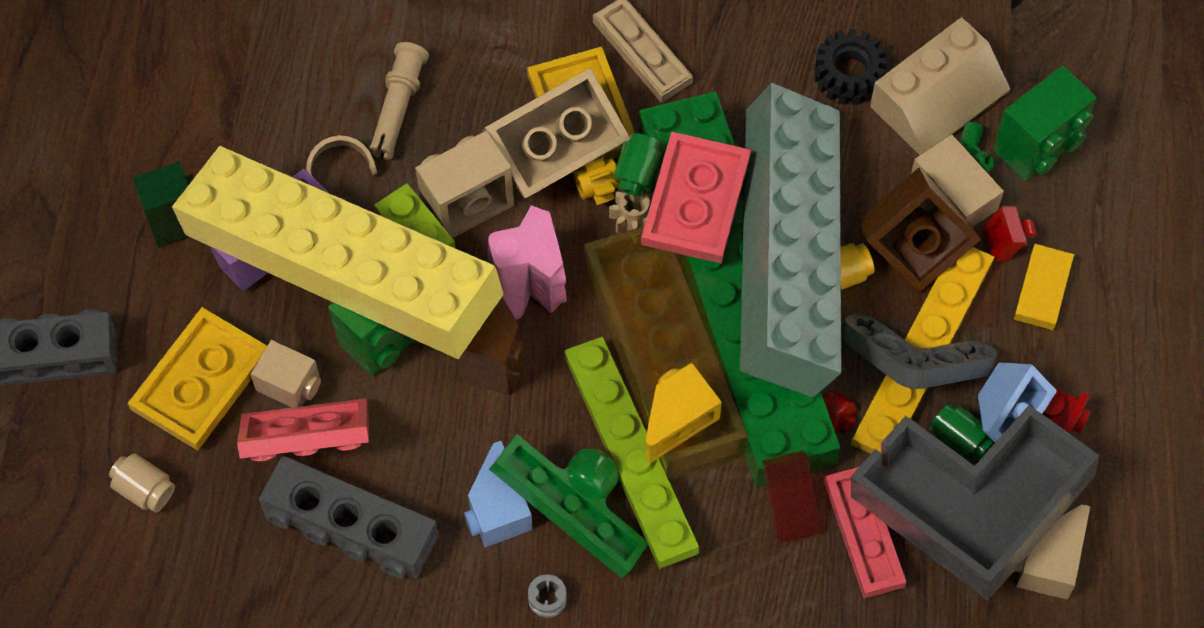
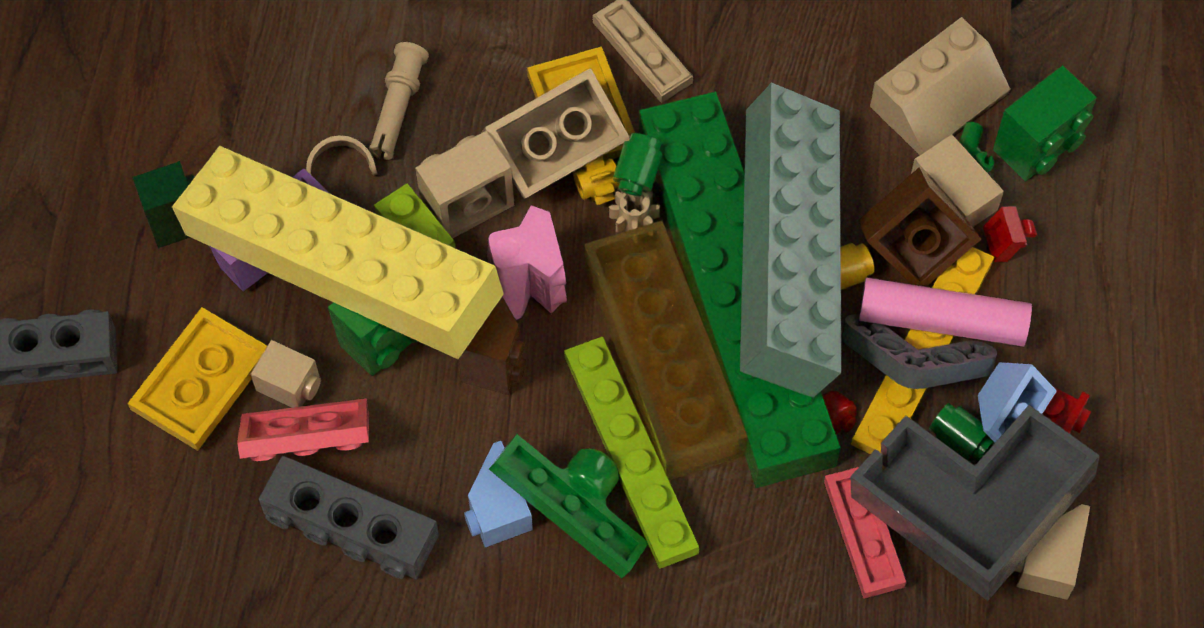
(141, 482): tan brick -> none
(547, 581): light grey bush -> none
(679, 410): yellow slope -> none
(696, 197): coral plate -> none
(791, 496): clear red tile -> none
(853, 48): black tyre -> none
(945, 312): none -> bright pink brick
(1043, 287): yellow tile -> none

